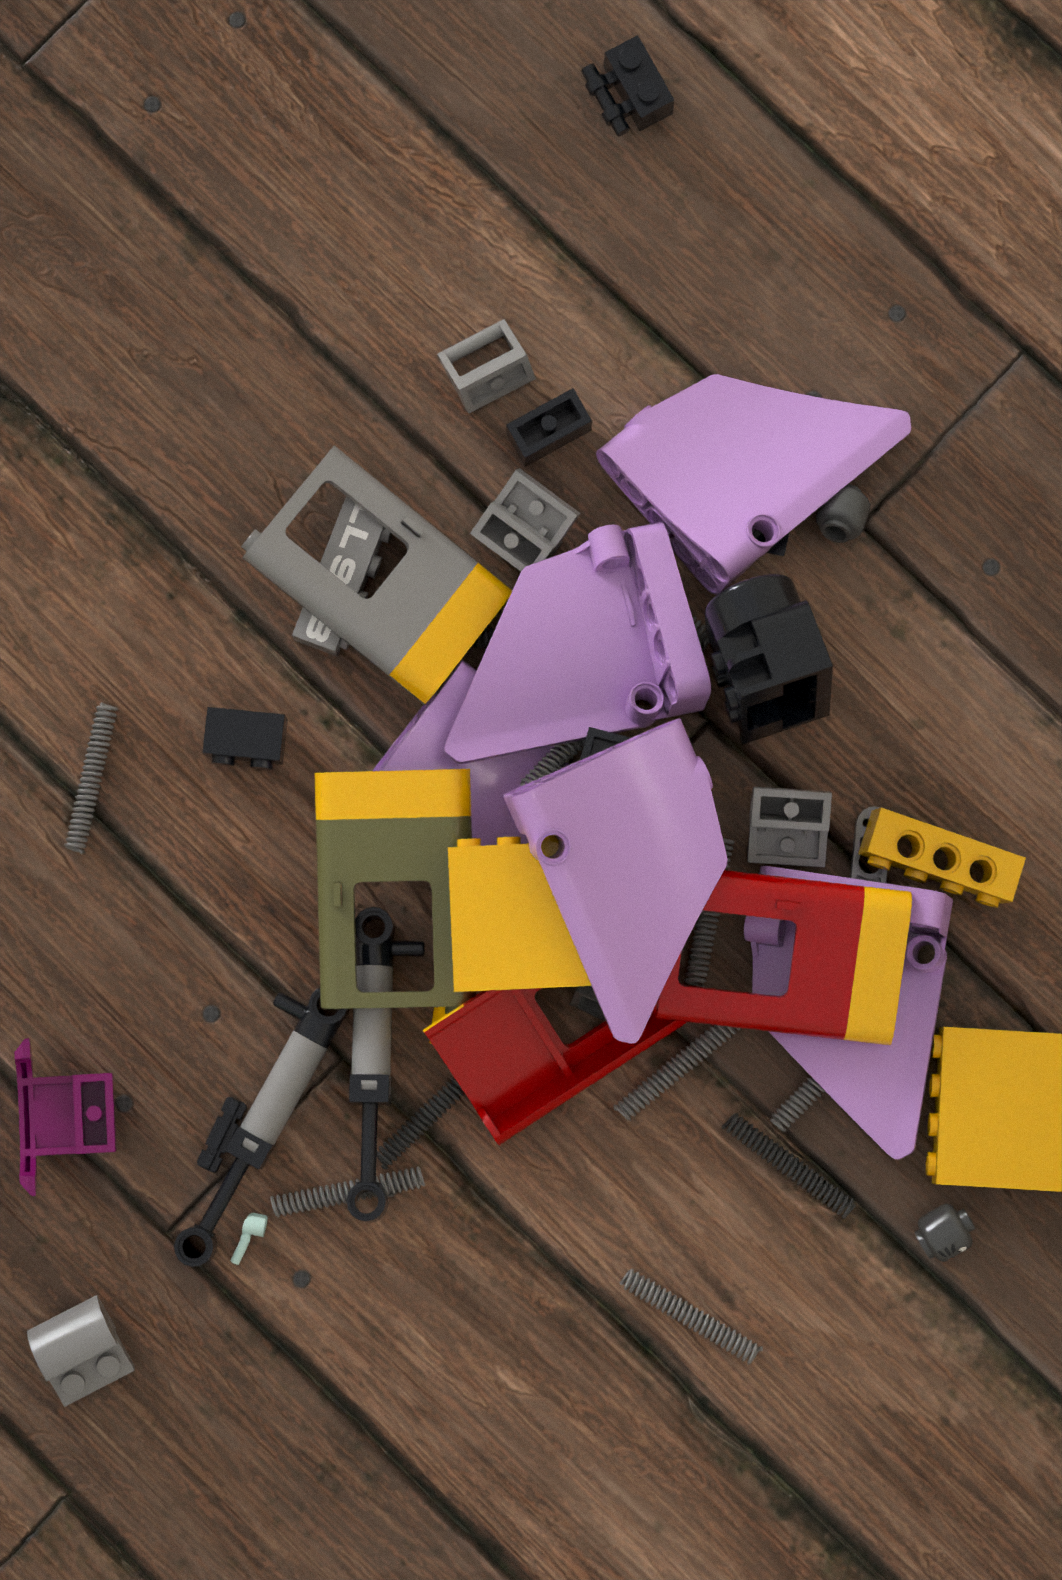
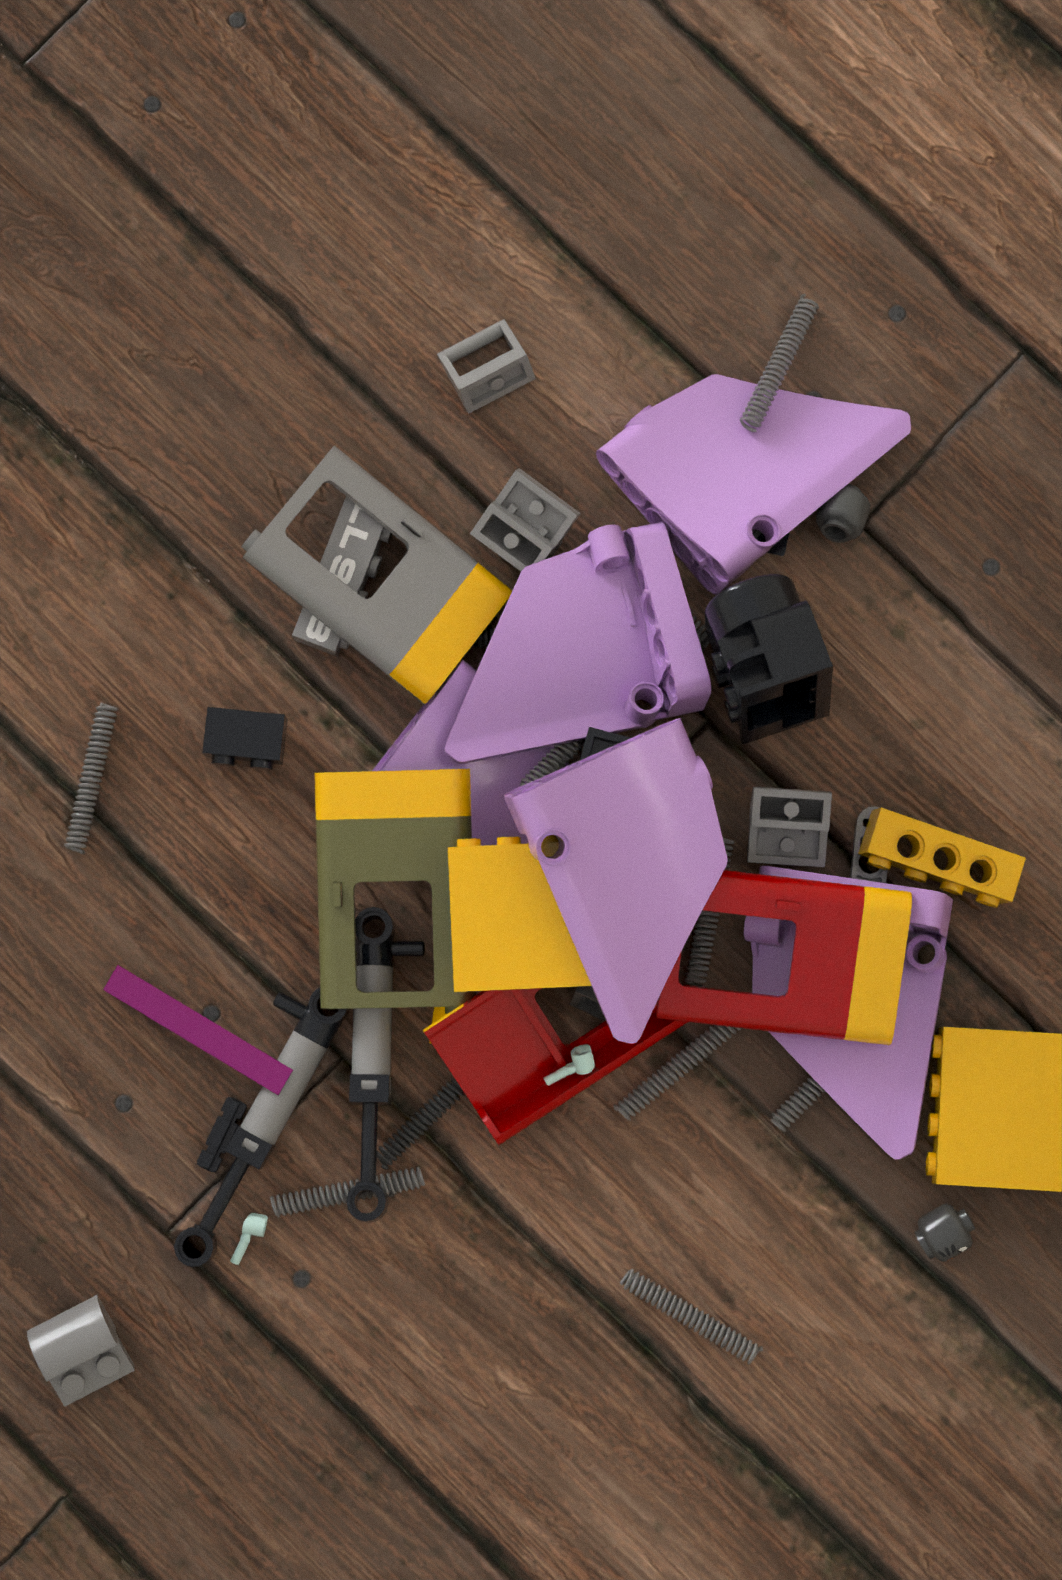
(61, 1115): magenta piece -> none
(198, 1030): none -> magenta sticker
(549, 427): black brick -> none
(582, 1064): none -> light aqua hand
(637, 83): black brick -> none
(760, 393): none -> light grey piece
(796, 1165): dark grey piece -> none

